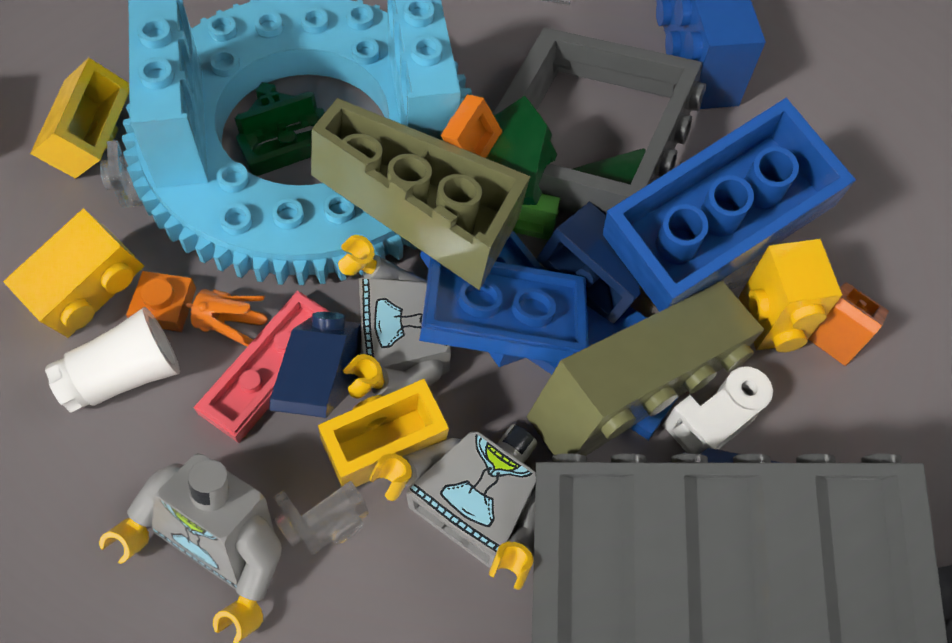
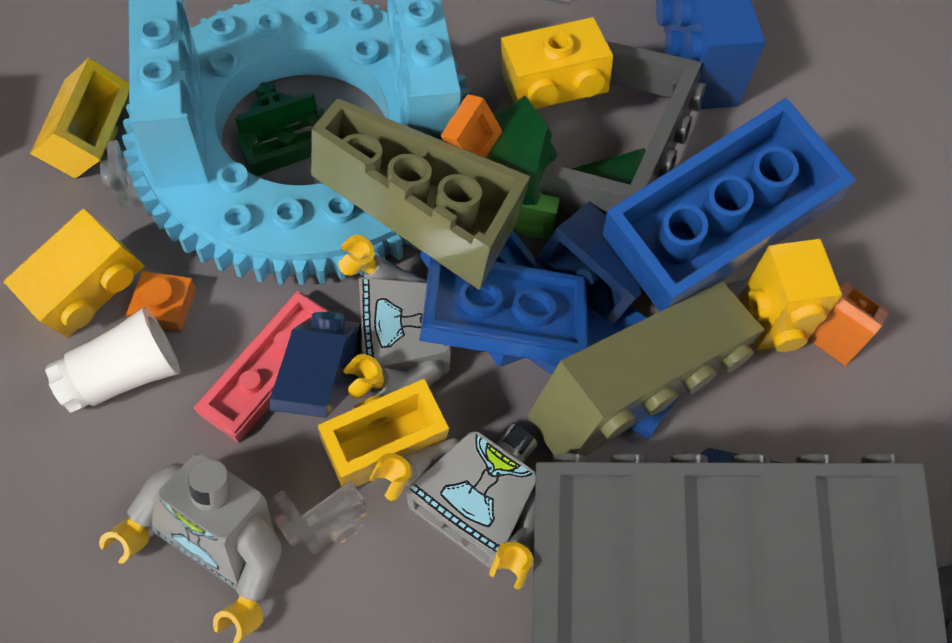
(215, 307): orange piece -> none
(557, 63): none -> yellow brick
(723, 415): white leg -> none

